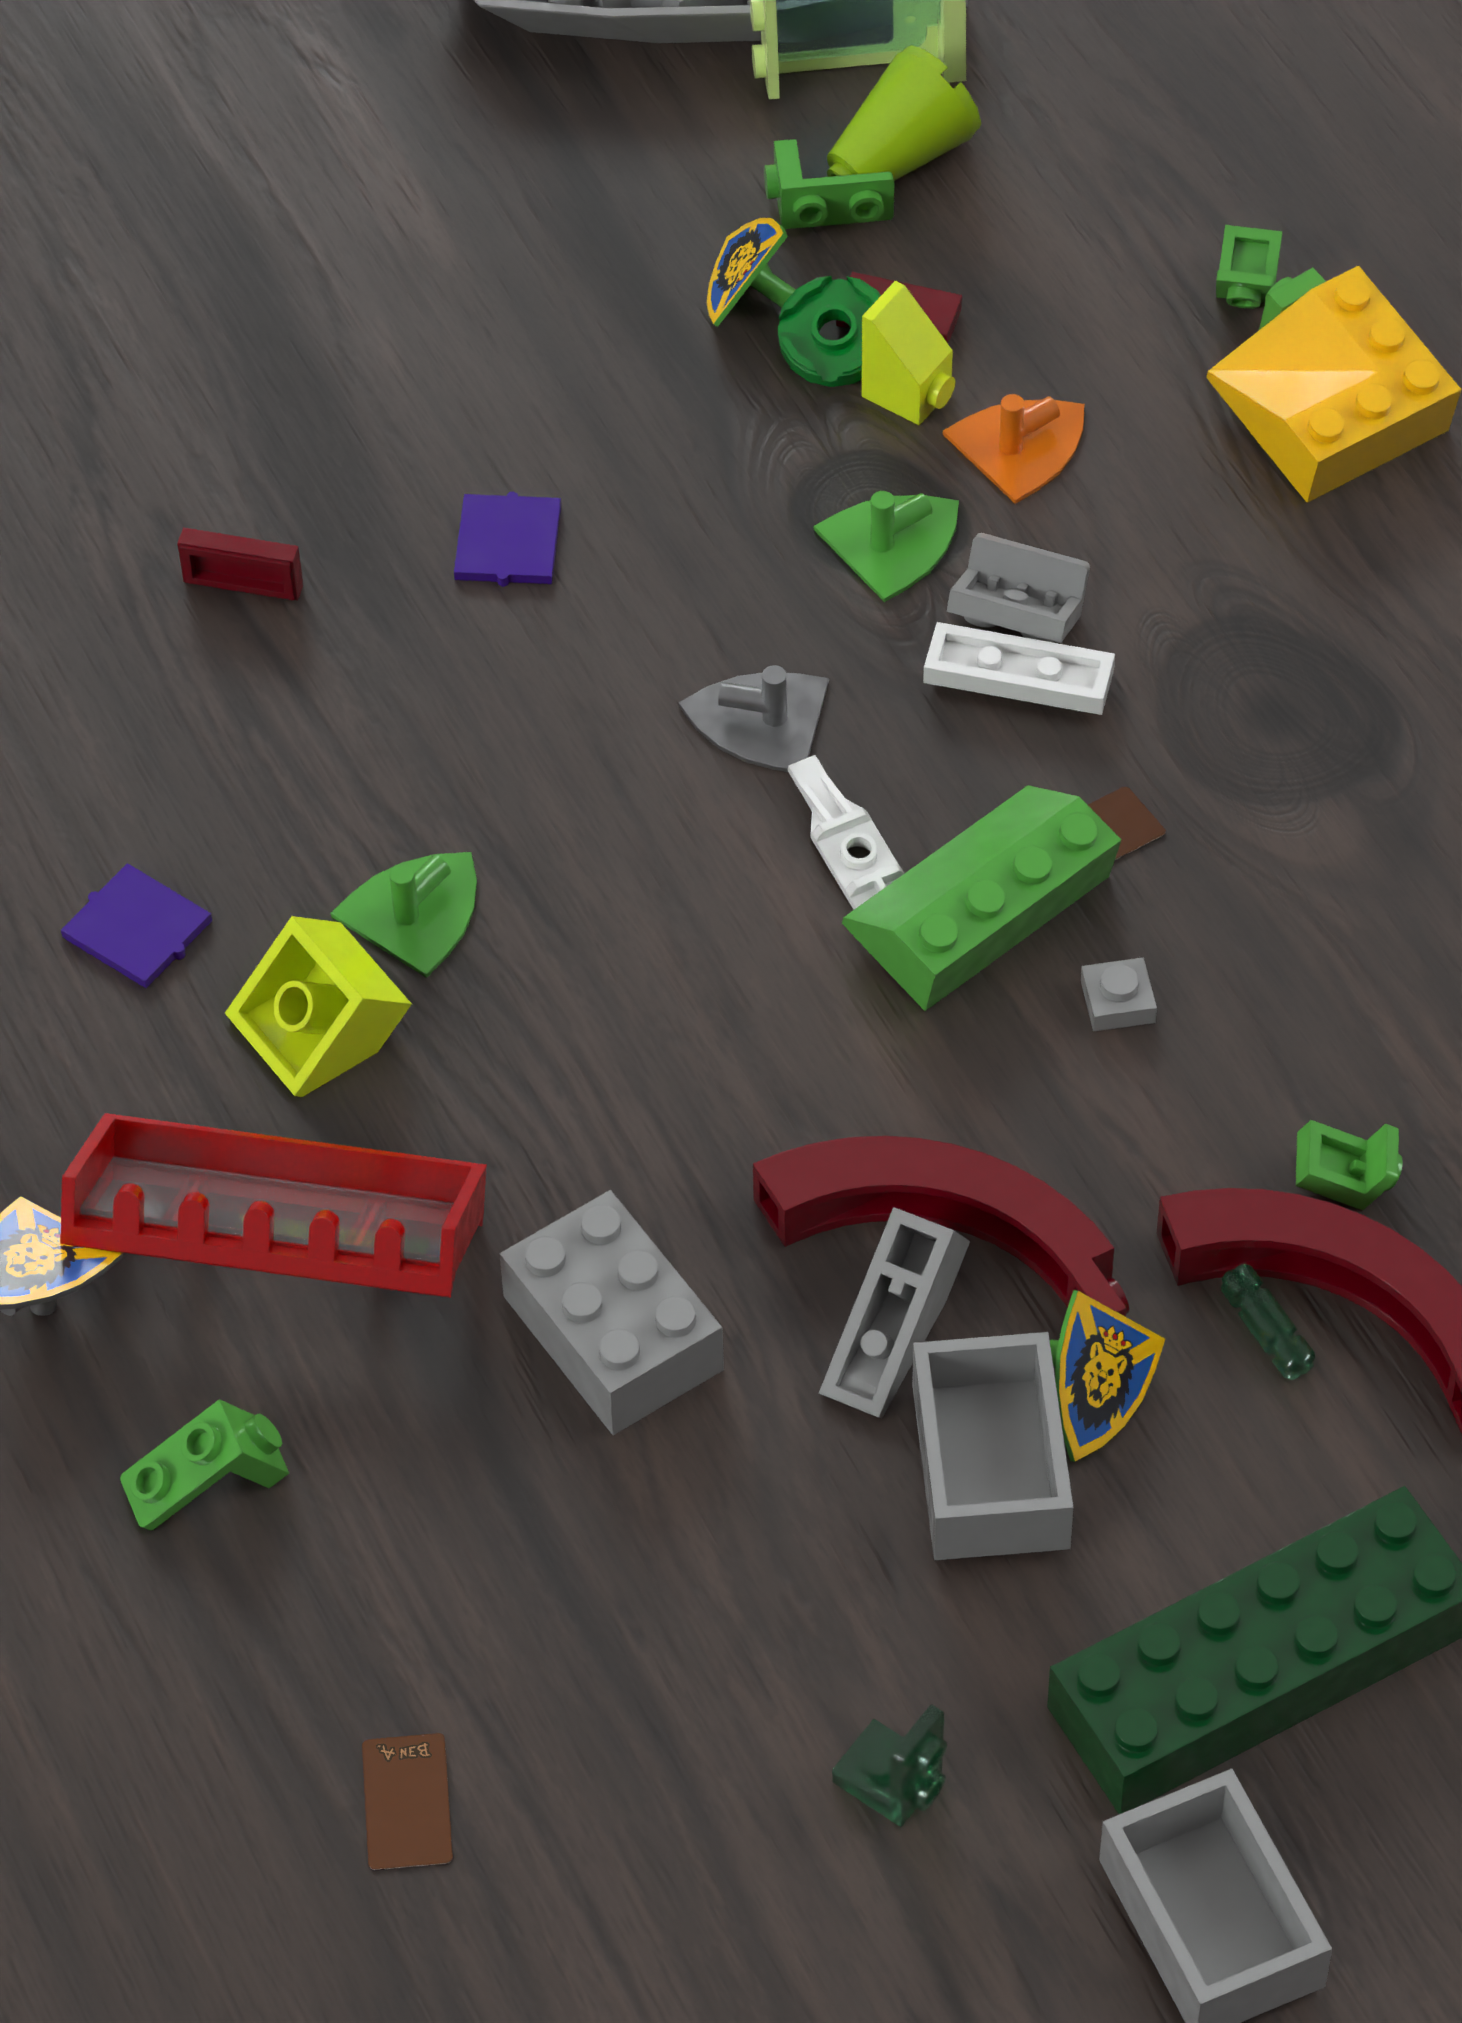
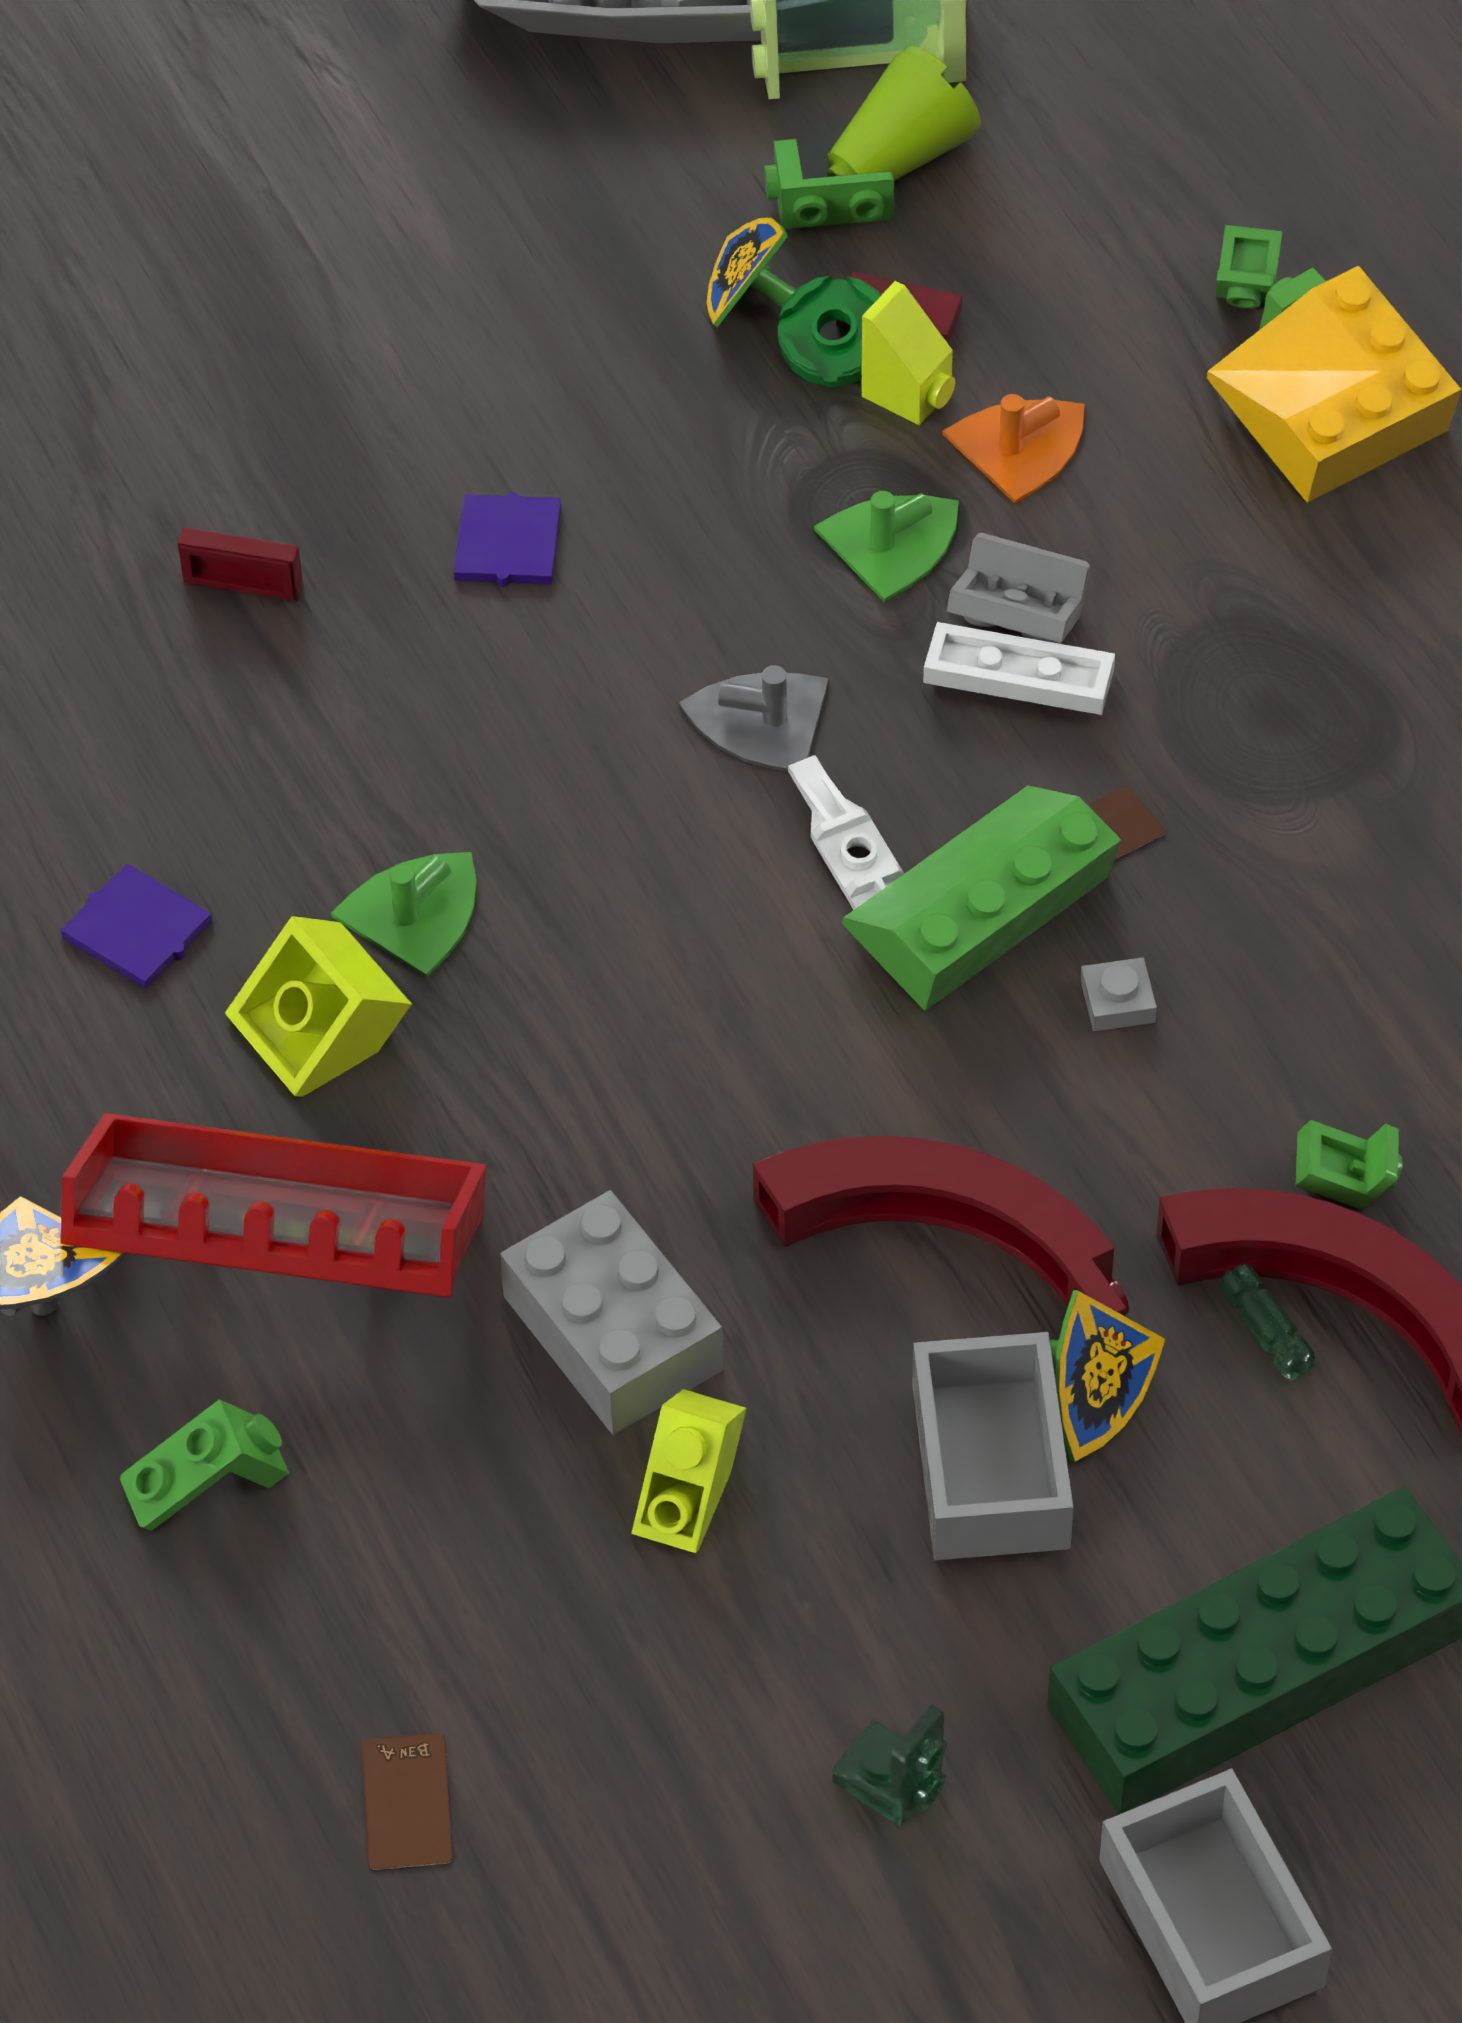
(687, 1469): none -> neon yellow slope
(893, 1310): light grey slope -> none

